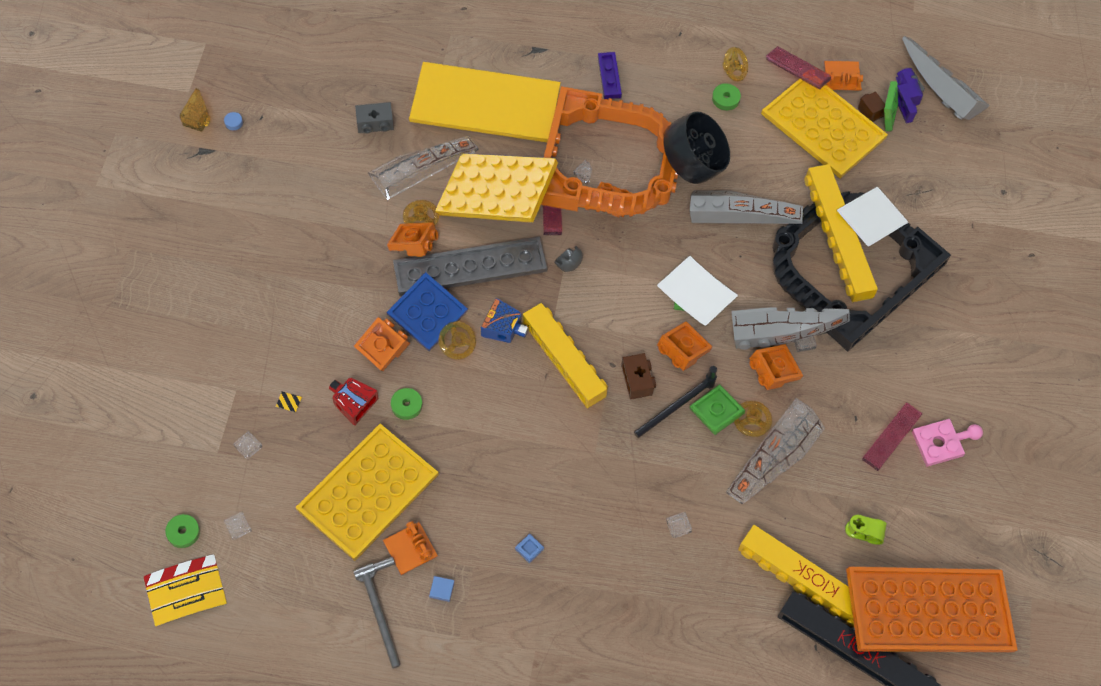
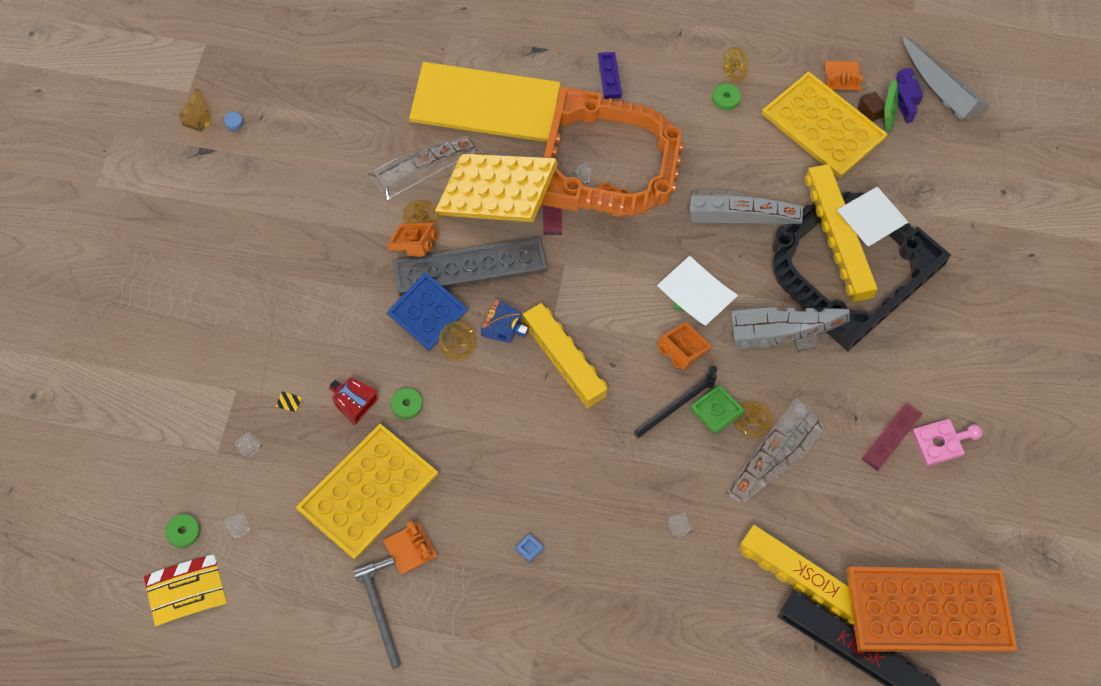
(374, 117): dark grey brick -> none
(382, 343): orange plate -> none
(441, 589): medium blue tile -> none
(569, 259): dark grey hair -> none
(632, 368): reddish brown brick -> none
(704, 156): black wheel -> none
(775, 366): orange plate -> none
(798, 67): clear pink tile -> none
(866, 529): lime piece -> none

